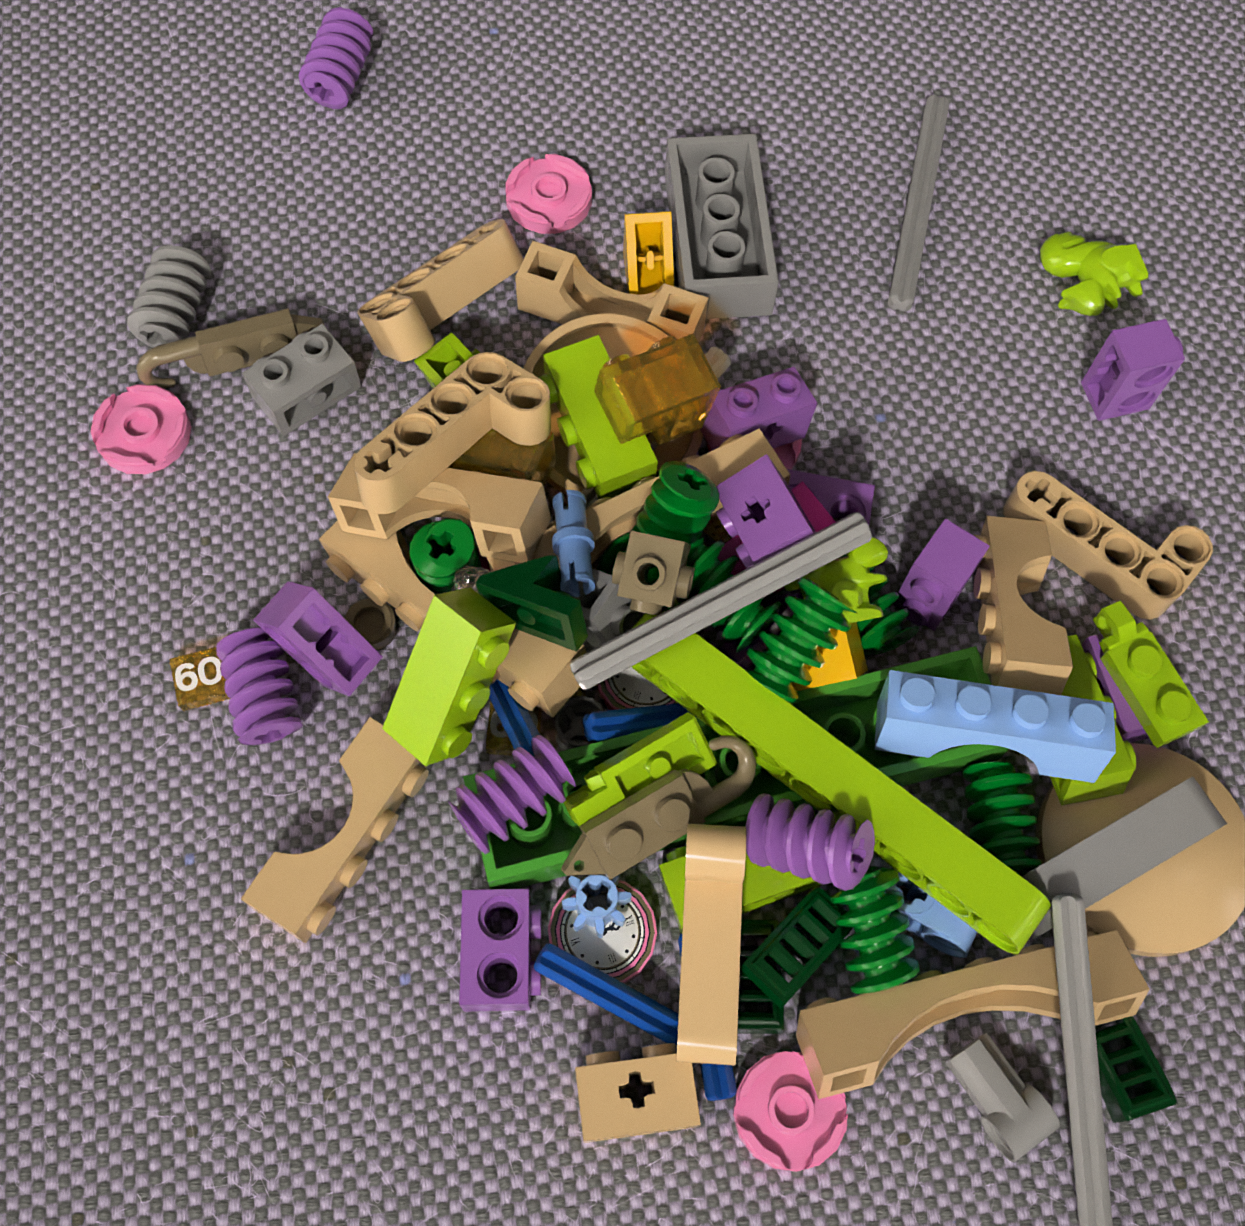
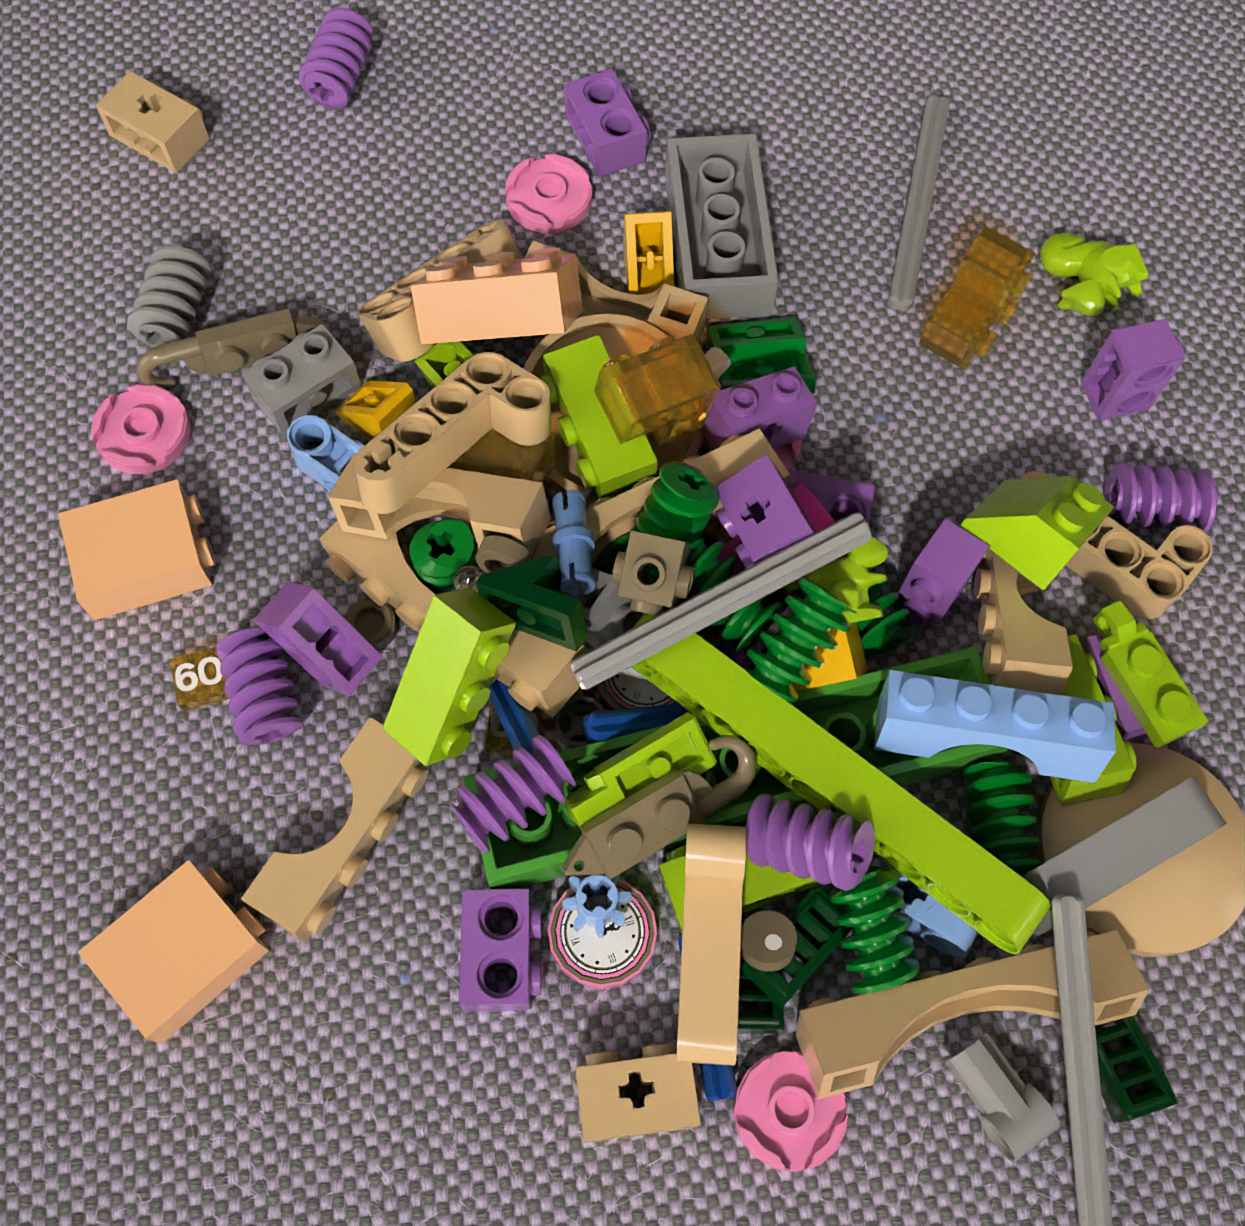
(136, 549): none -> light nougat brick
(153, 121): none -> tan brick
(175, 951): none -> light nougat brick
(327, 460): none -> light blue piece
(376, 406): none -> yellow slope
(497, 297): none -> light nougat brick
(500, 552): none -> dark tan tile
(606, 122): none -> medium lavender brick
(608, 993): blue axle -> none
(761, 349): none -> green slope
(768, 940): none -> dark tan tile
(979, 299): none -> clear yellow brick
(1038, 523): none -> lime slope
(1162, 493): none -> medium lavender piece

